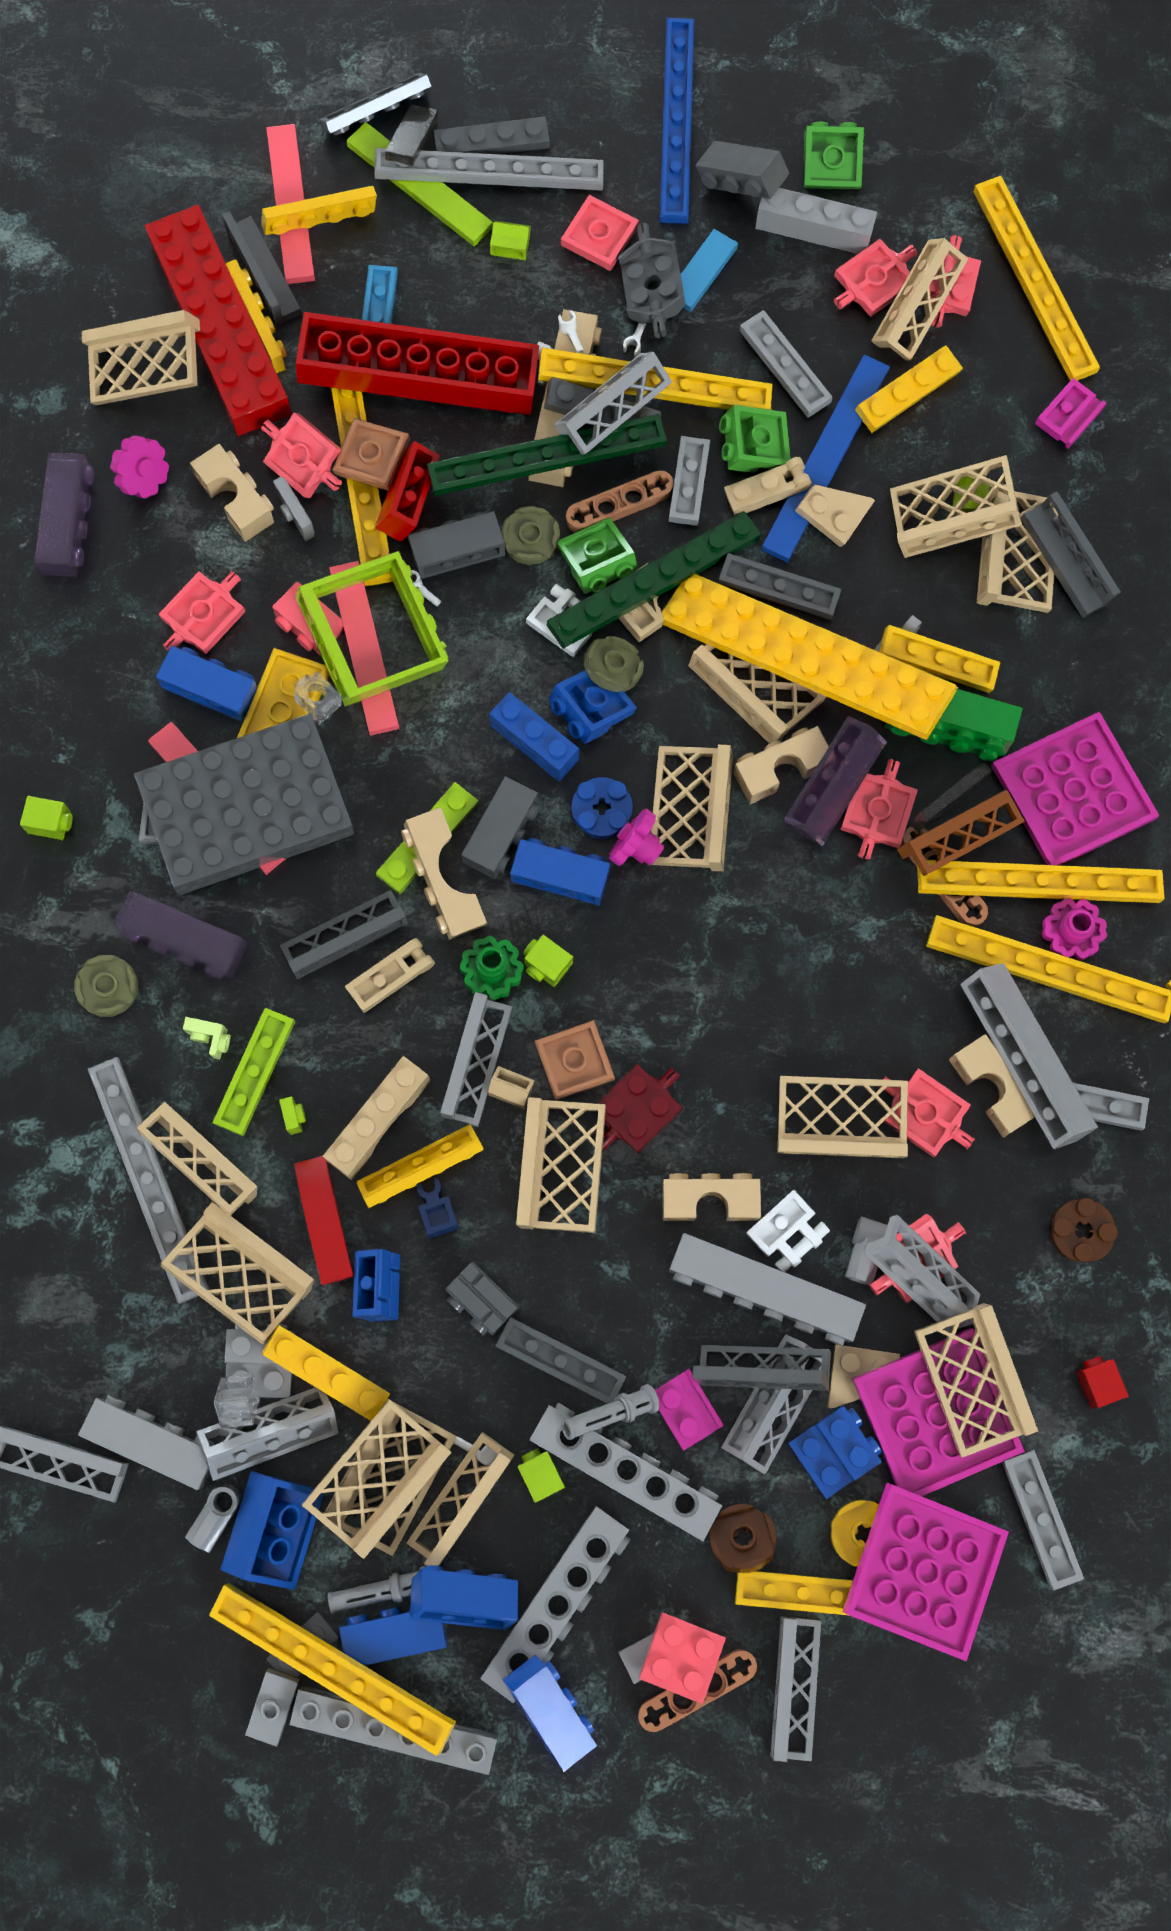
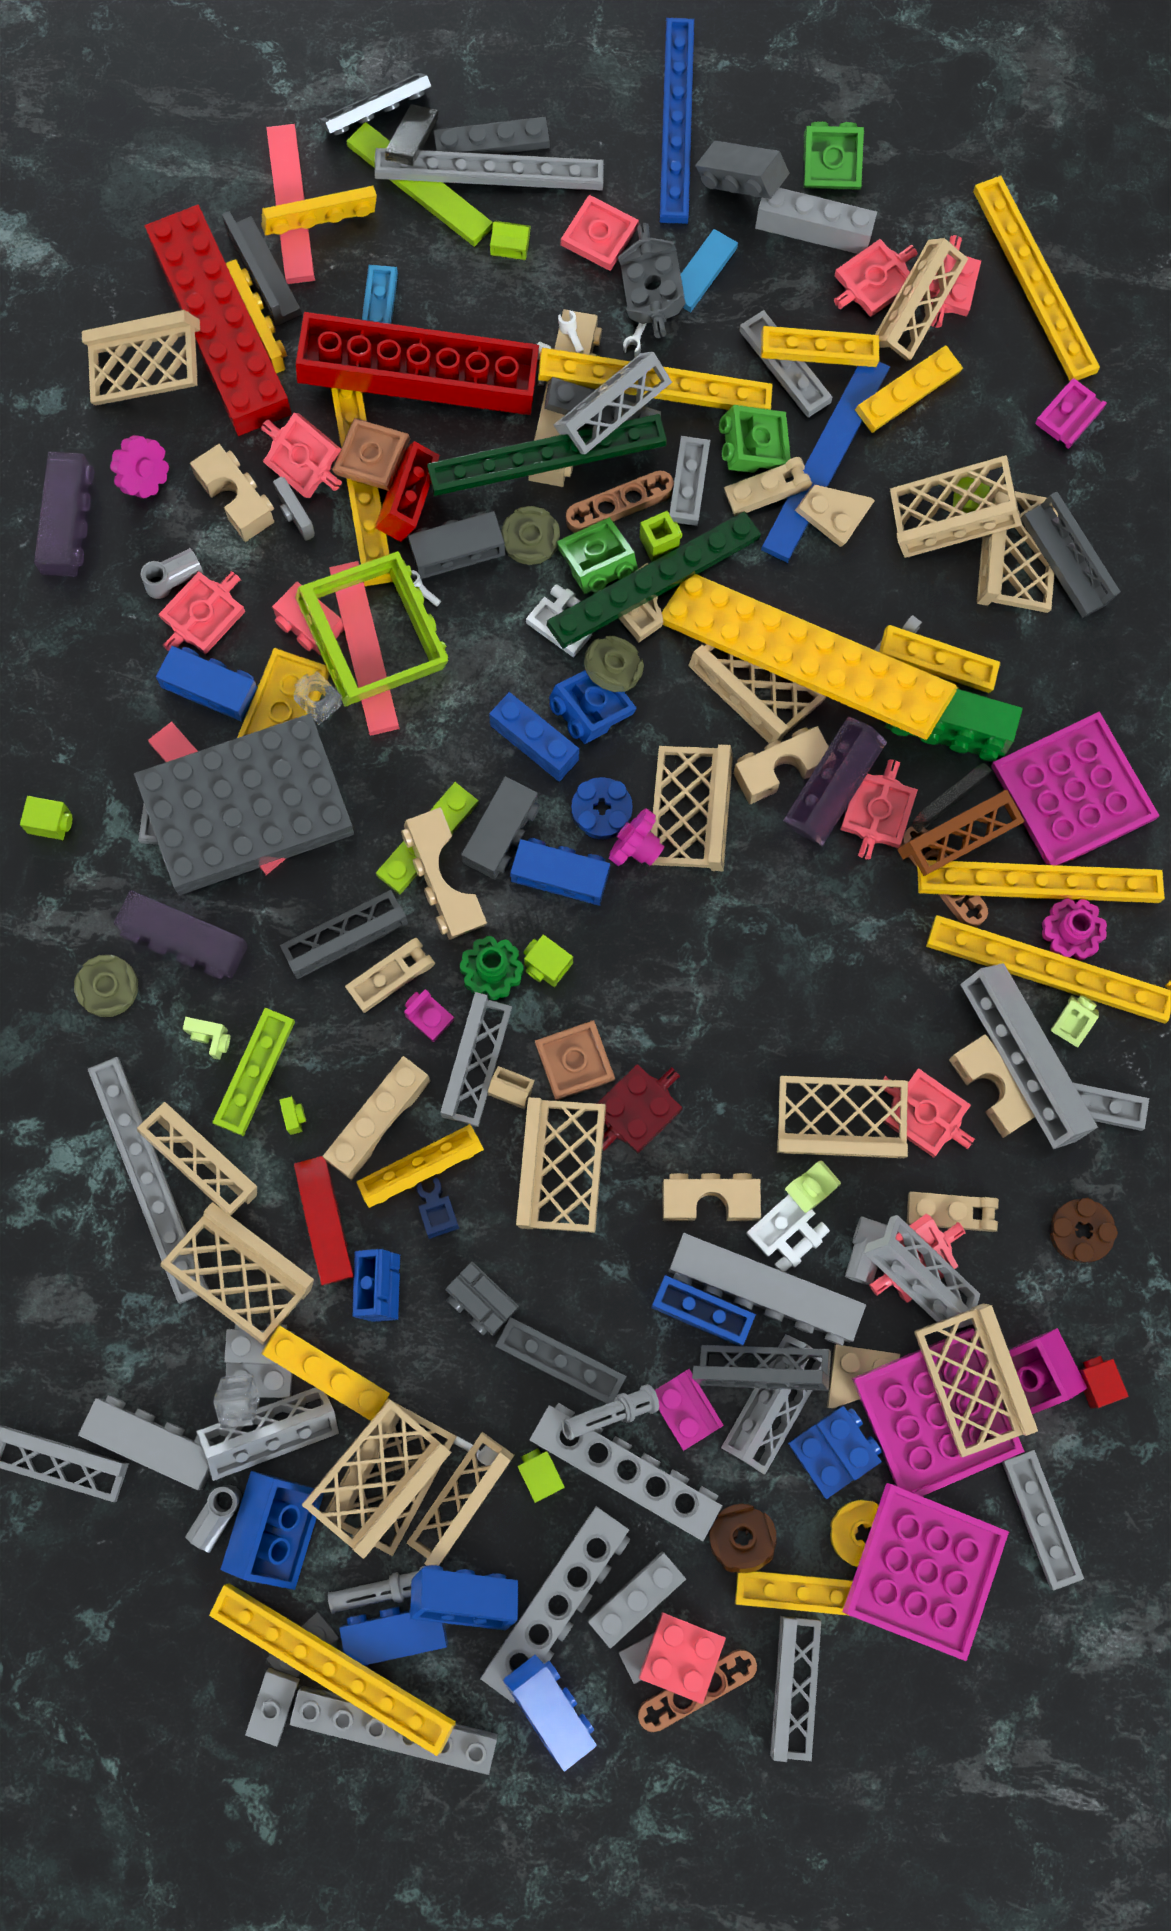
(172, 571): none -> light grey piece
(427, 1015): none -> dark pink bracket
(636, 1599): none -> light grey brick
(660, 535): none -> lime brick
(703, 1311): none -> blue brick
(779, 586): dark grey plate -> none
(813, 1186): none -> yellowish green bracket
(819, 346): none -> yellow plate
(950, 1209): none -> tan plate
(1046, 1371): none -> dark pink slope
(1076, 1020): none -> yellowish green bracket

